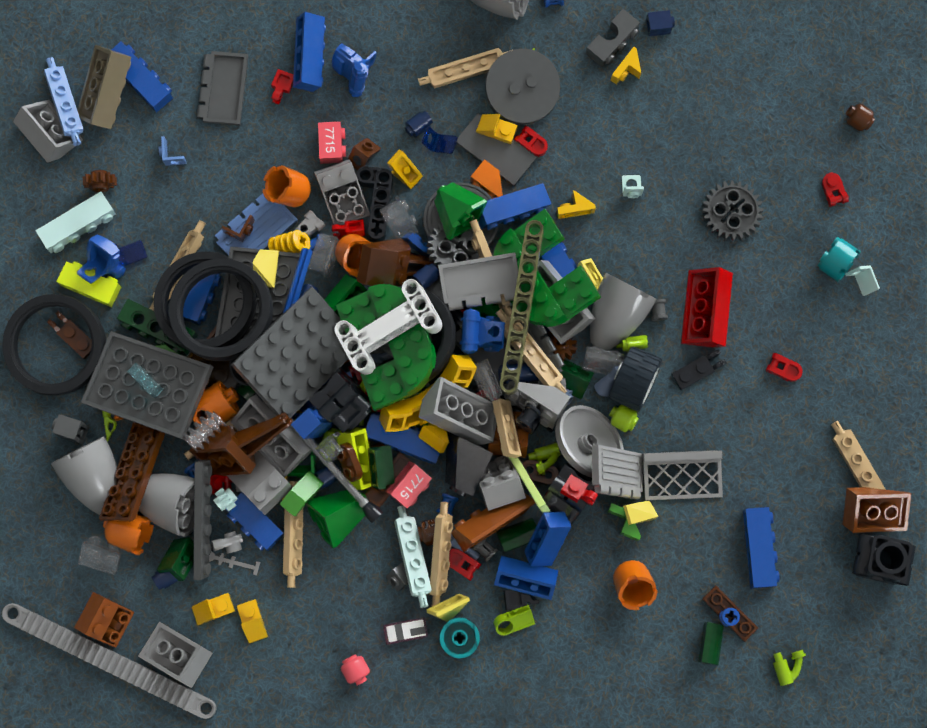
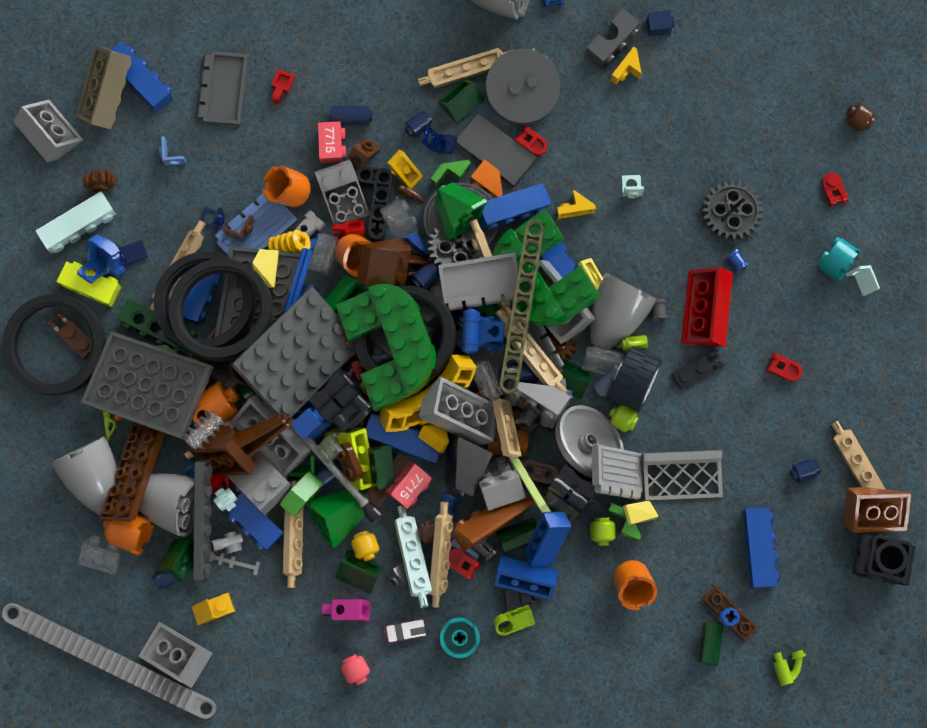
(63, 101): light blue plate -> none
(70, 429): dark grey brick -> none
(104, 620): dark orange slope -> none
(145, 380): clear light blue piece -> none
(218, 219): none -> clear blue bracket
(252, 621): yellow slope -> none
(309, 52): blue brick -> none
(351, 115): none -> dark blue brick
(353, 67): blue piece -> none
(353, 610): none -> dark pink torso
(358, 572): none -> dark green panel
(365, 545): none -> yellow head
(388, 327): white beam -> none
(408, 192): none -> reddish brown piece
(449, 608): light yellow slope -> none
(455, 169): none -> bright green slope
(461, 99): none -> dark green brick
(494, 127): yellow slope -> none
(546, 452): lime plant -> none
(576, 489): plate -> none
(602, 531): none -> lime head
(737, 261): none -> blue bush
(805, 470): none -> dark blue brick

